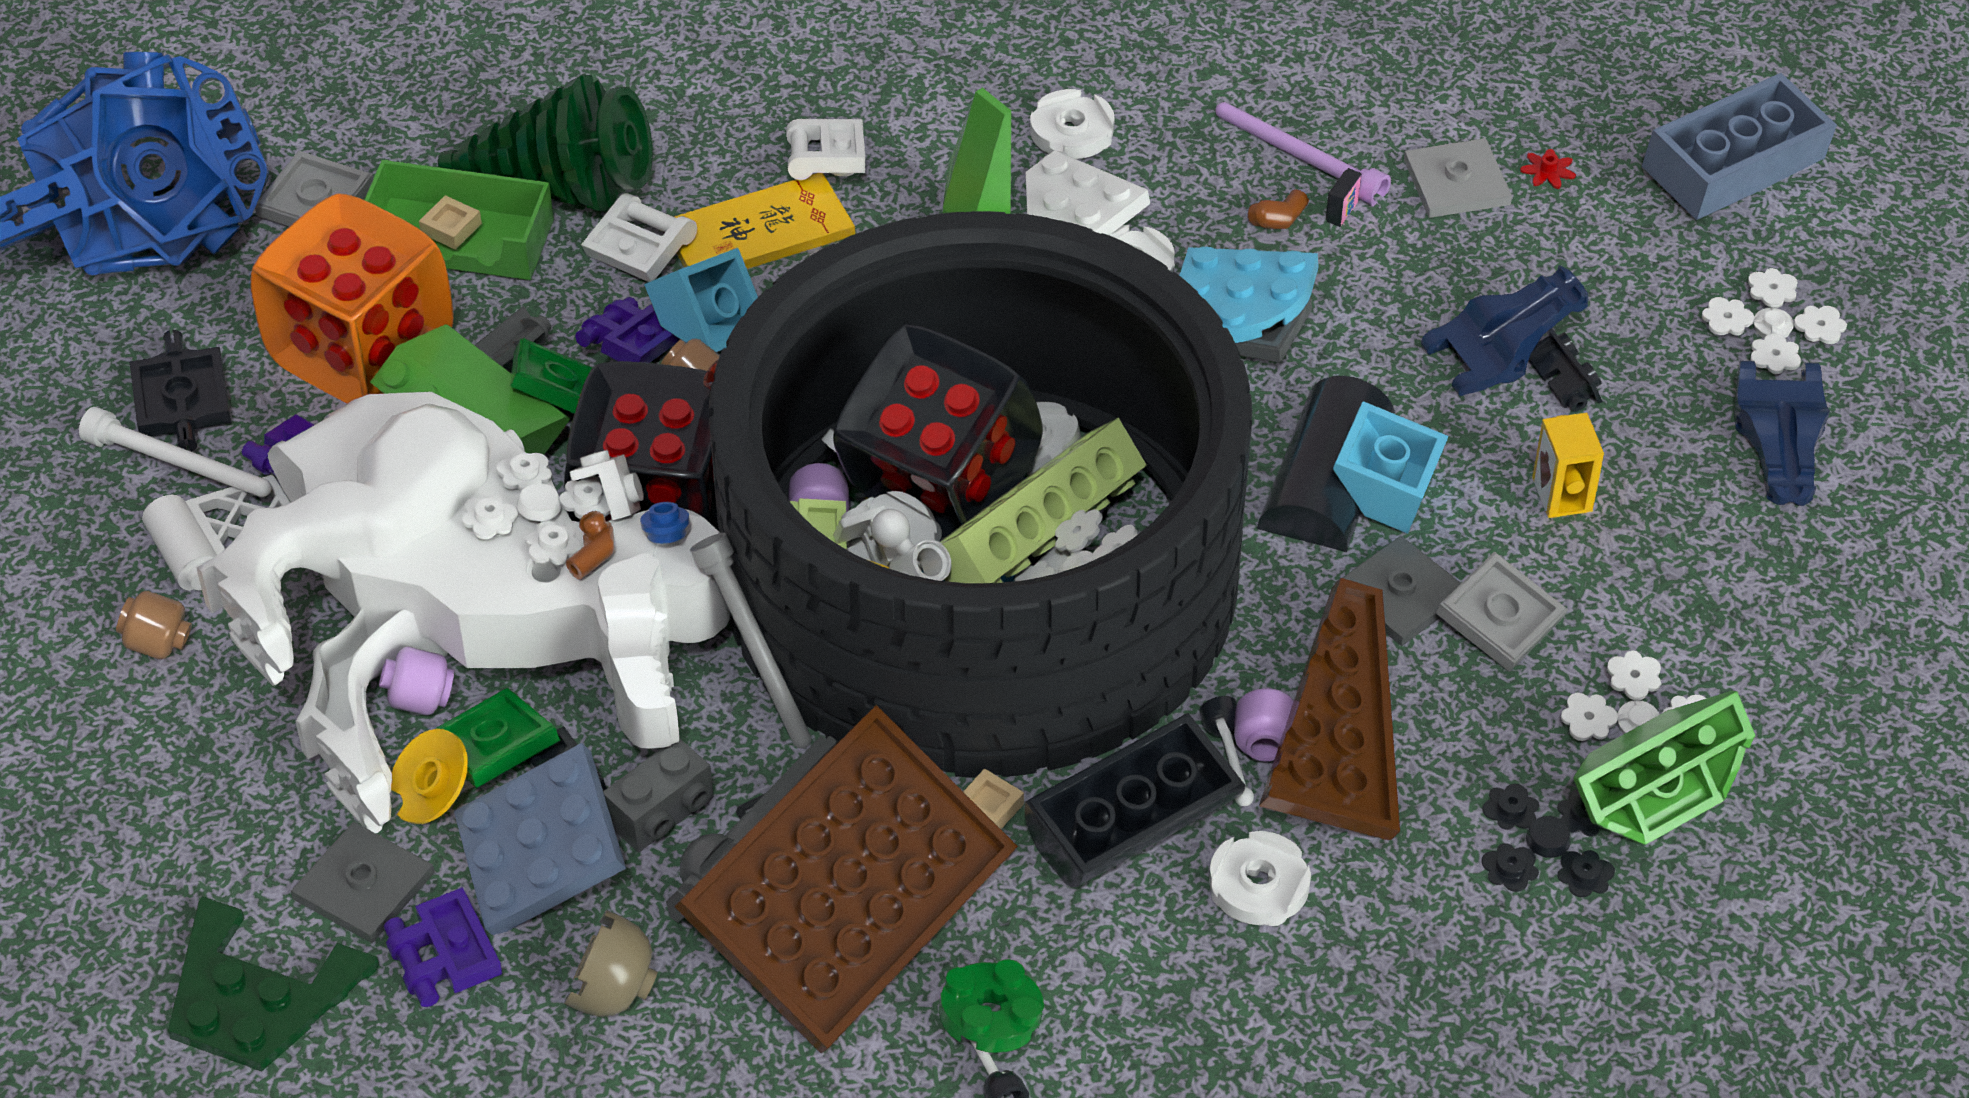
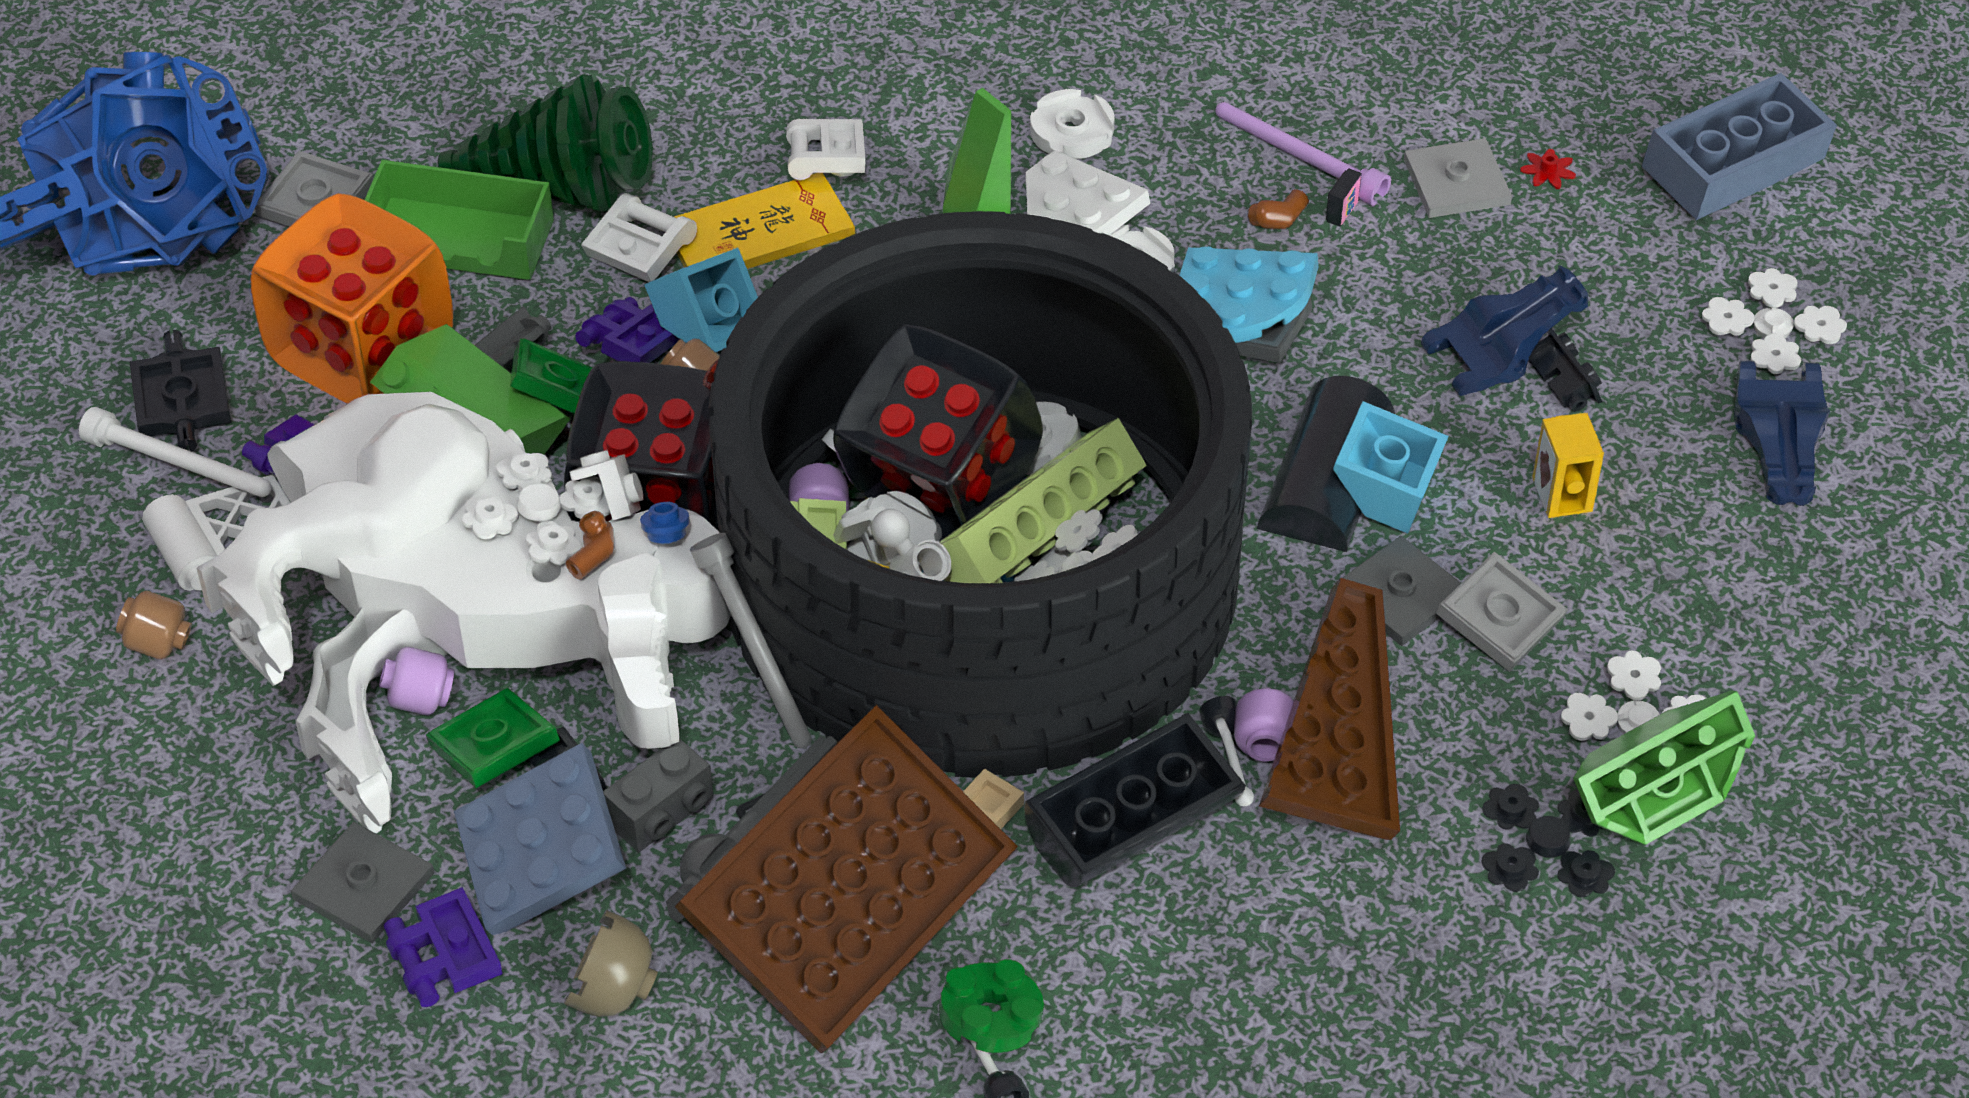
(245, 1008): dark green wing -> none
(429, 775): yellow dish -> none
(450, 222): tan plate -> none
(1254, 902): white plate -> none

